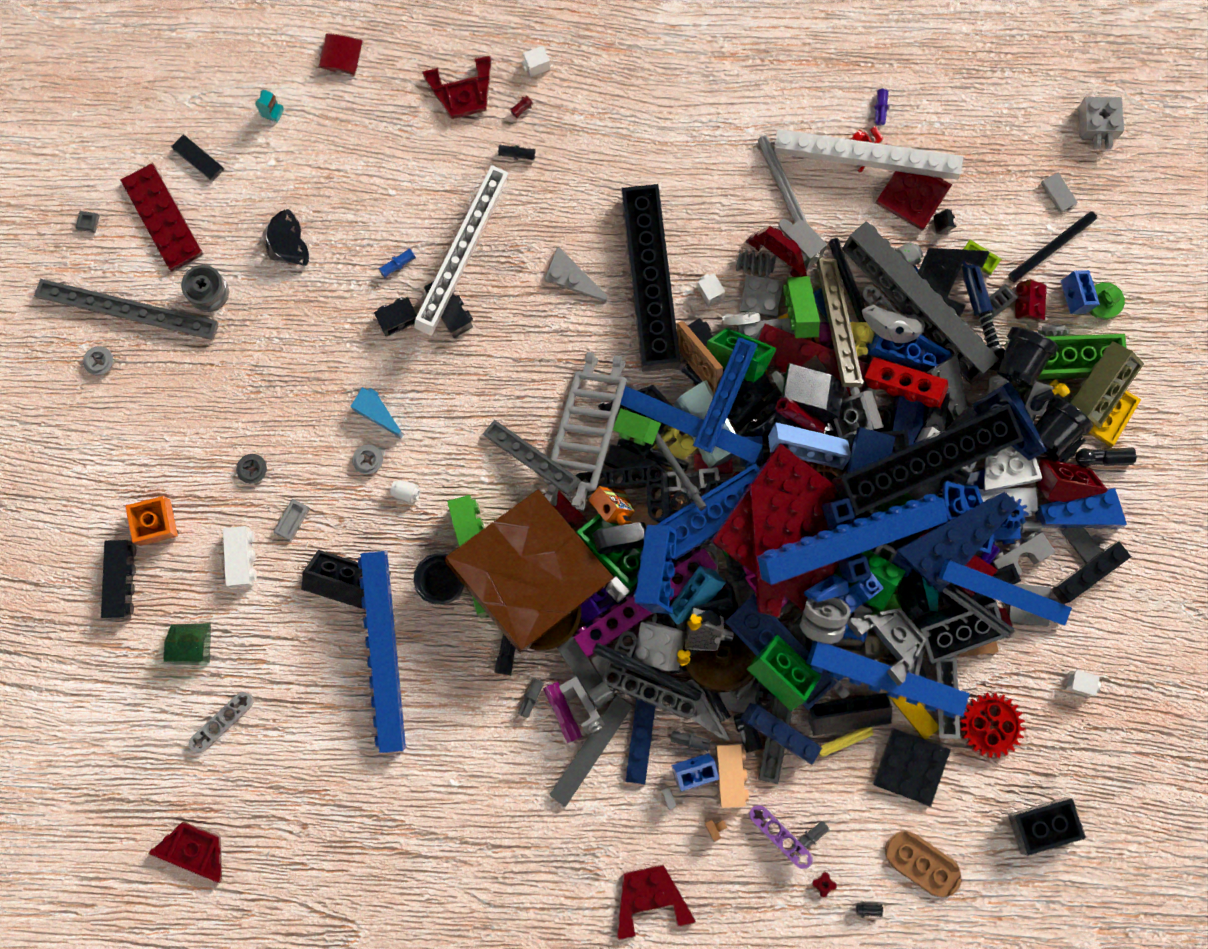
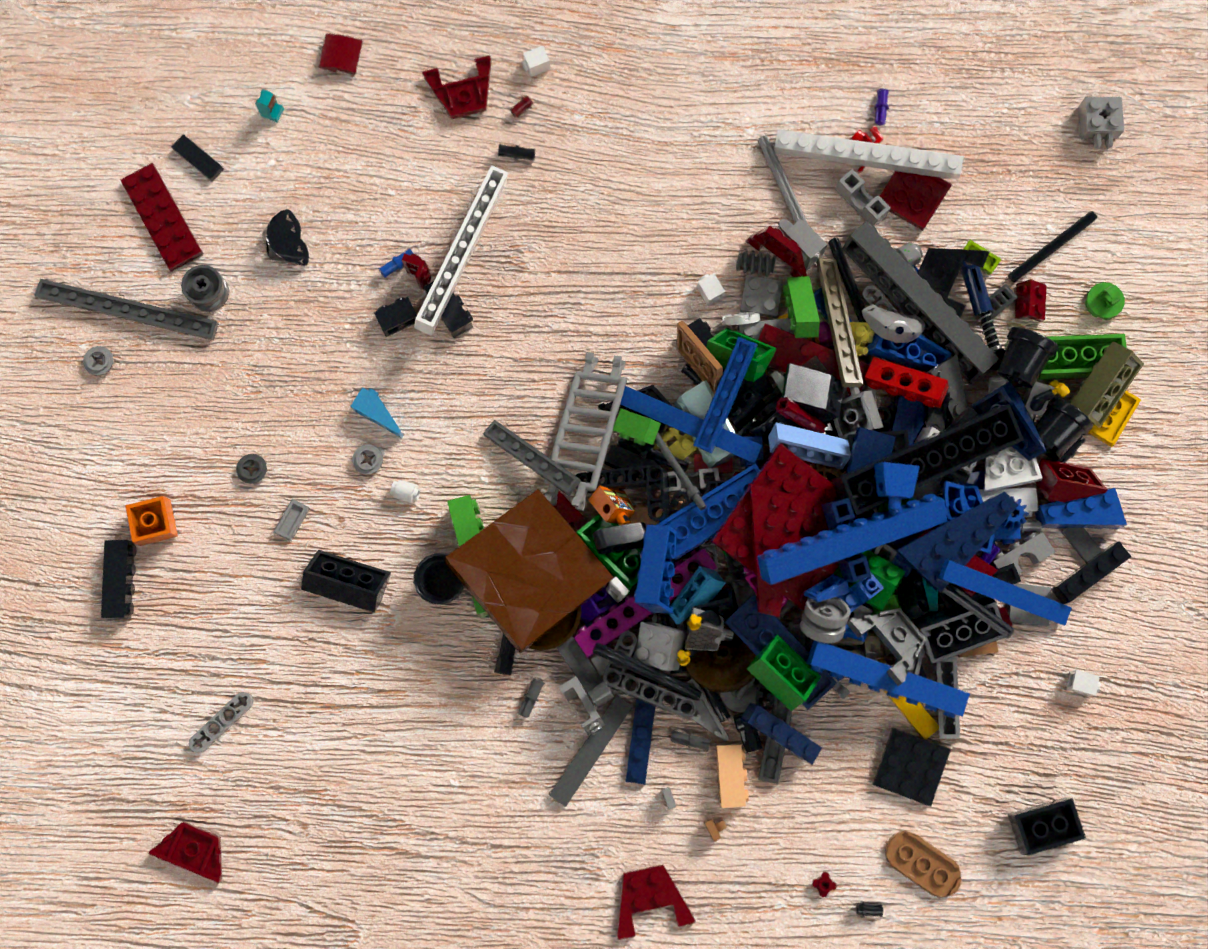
(87, 221): dark grey tile -> none
(188, 643): clear green slope -> none
(239, 557): white brick -> none
(383, 651): blue brick -> none
(416, 266): none -> dark red bracket
(561, 709): magenta axle -> none
(568, 275): light grey wing -> none
(650, 278): black brick -> none
(695, 772): blue brick -> none
(781, 836): medium lavender beam -> none
(813, 835): dark grey axle -> none
(845, 741): light yellow axle -> none
(850, 714): black brick -> none
(853, 191): none -> light grey arch
(895, 482): none -> blue torso
(944, 221): black tile -> none
(979, 736): red gear -> none
(1053, 330): light grey gear -> none
(1059, 192): light grey tile -> none
(1080, 292): blue brick -> none
(1106, 456): black piece -> none

